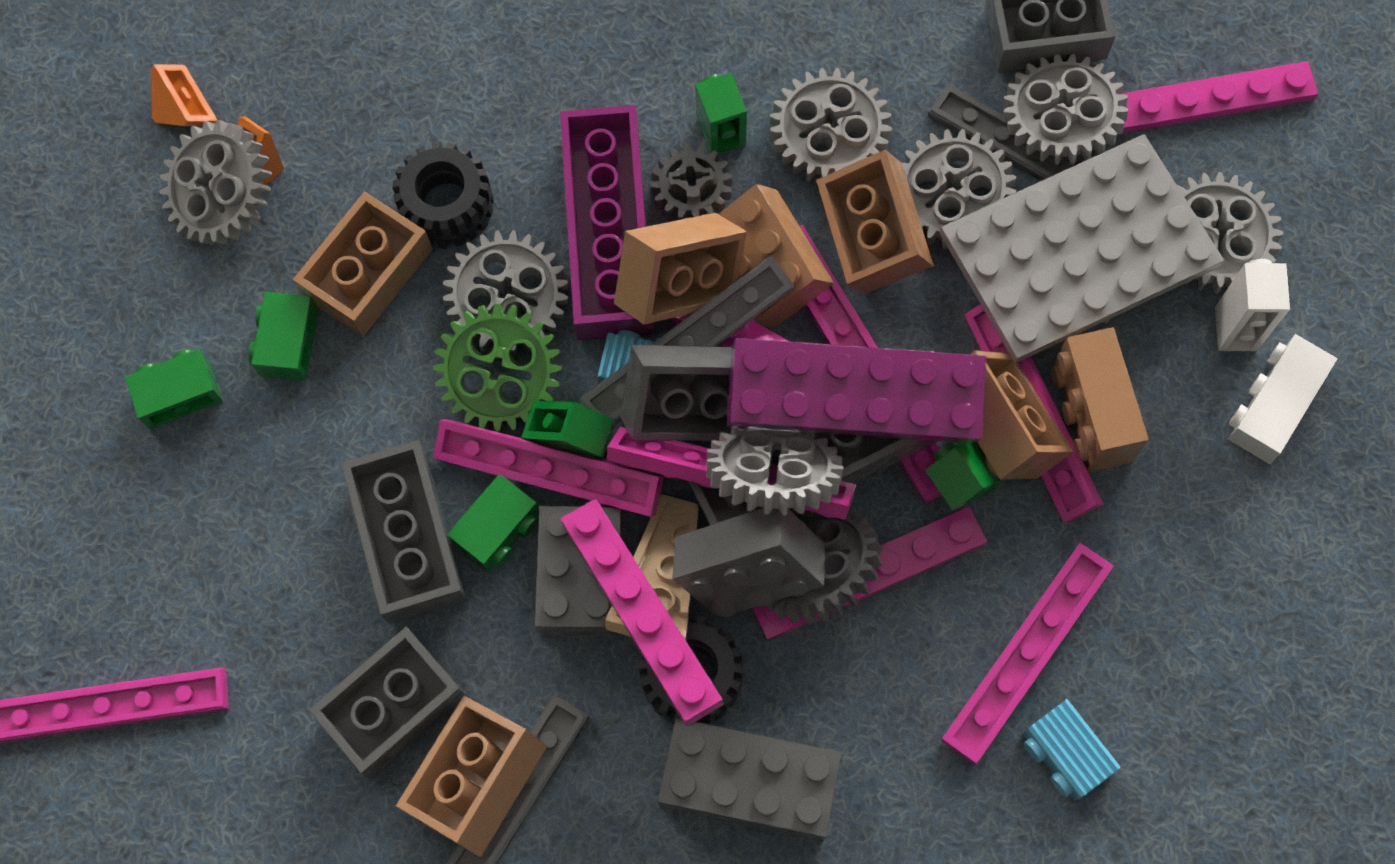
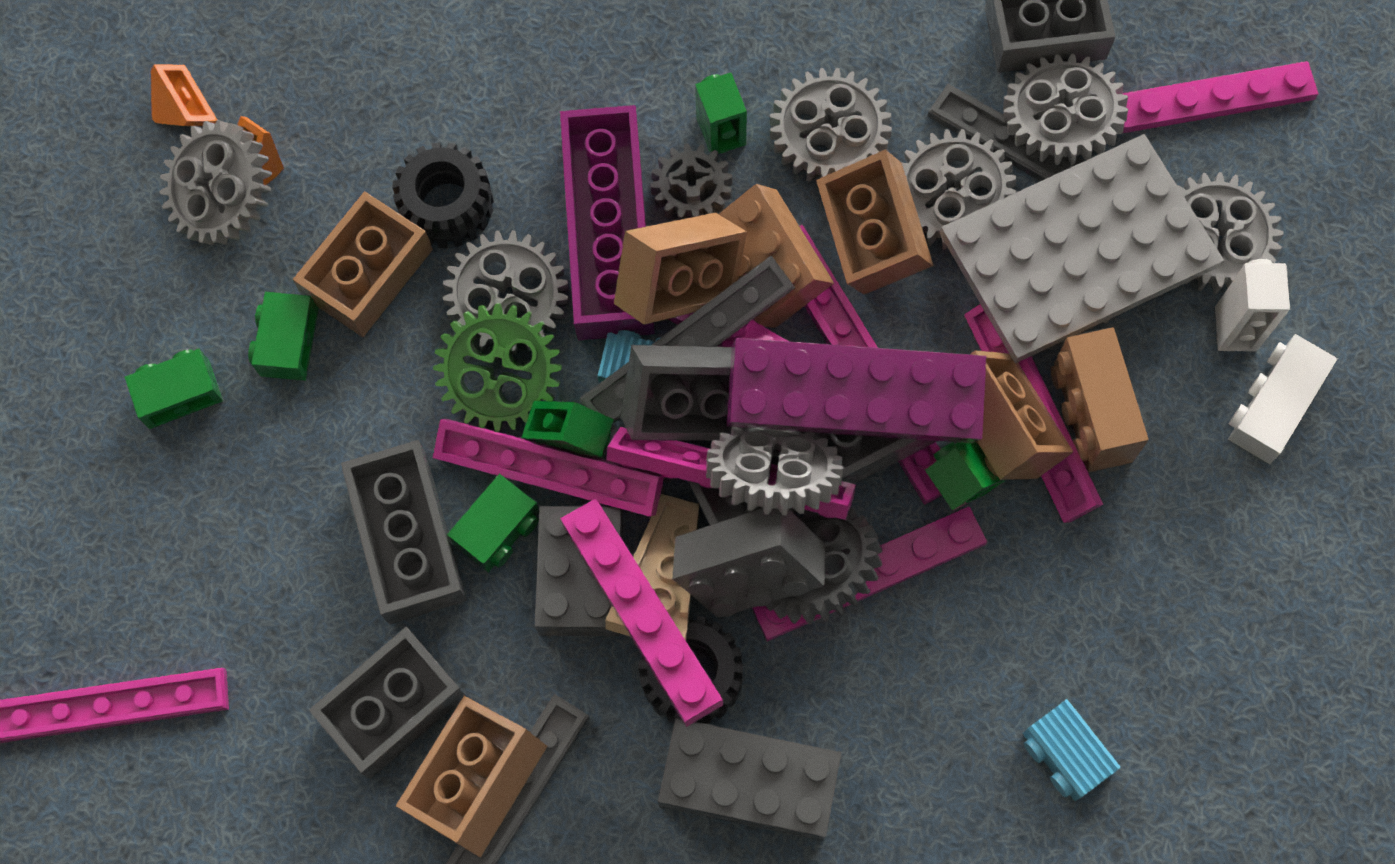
(1026, 654): dark pink plate -> none

